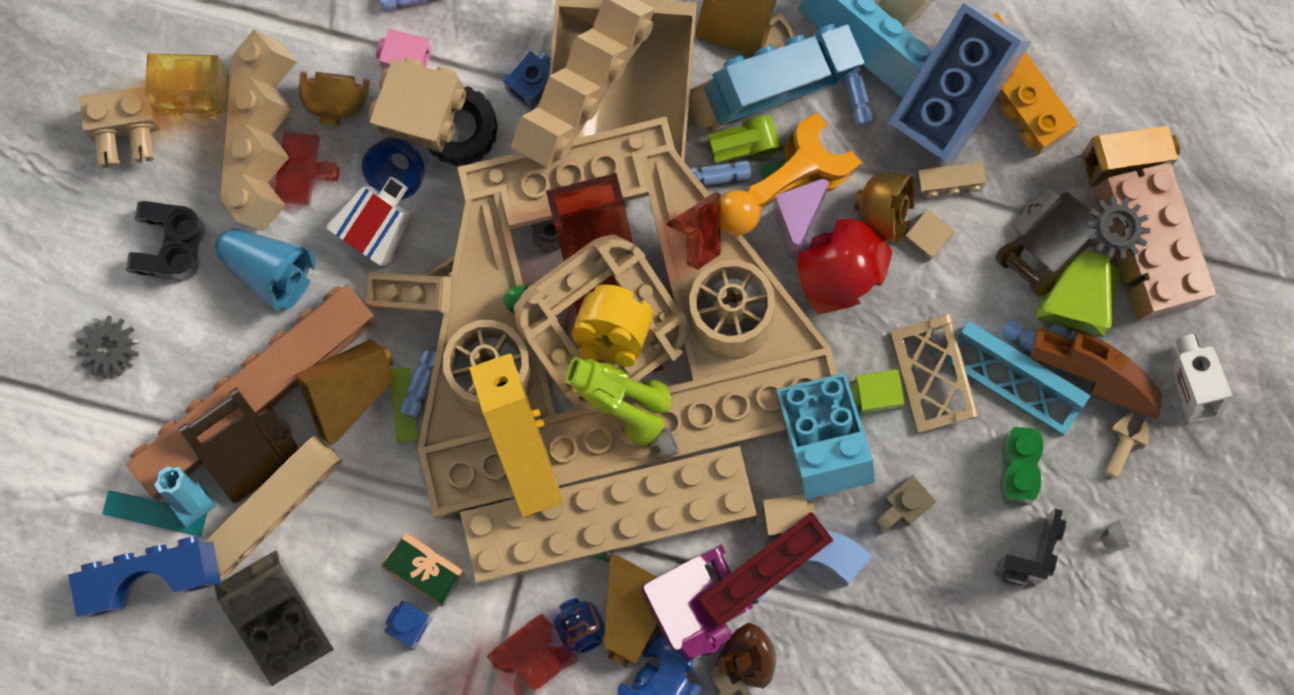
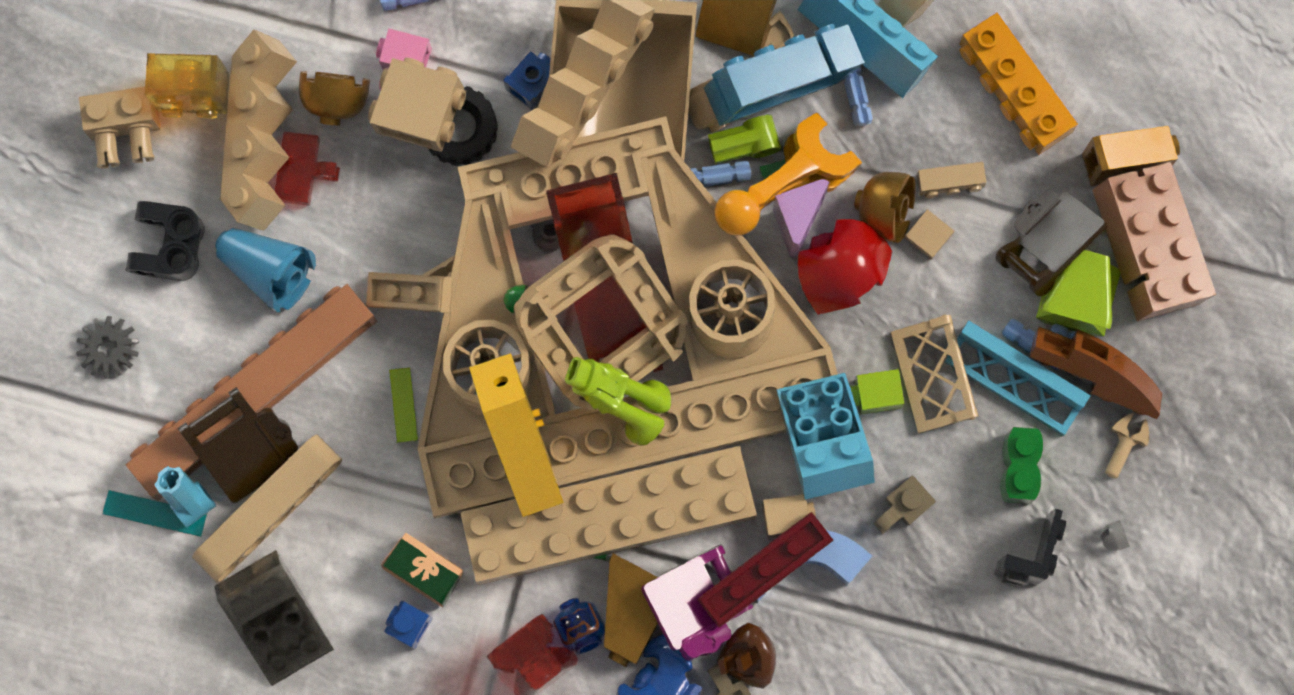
(105, 588): blue arch -> none
(344, 387): pearl gold slope -> none
(373, 221): torso -> none
(378, 165): clear blue piece -> none
(419, 385): light blue axle -> none
(612, 325): yellow brick -> none
(666, 443): light grey hinge -> none
(702, 228): clear red slope -> none
(959, 82): medium blue brick -> none
(1122, 214): dark grey gear -> none
(1200, 380): white torso -> none

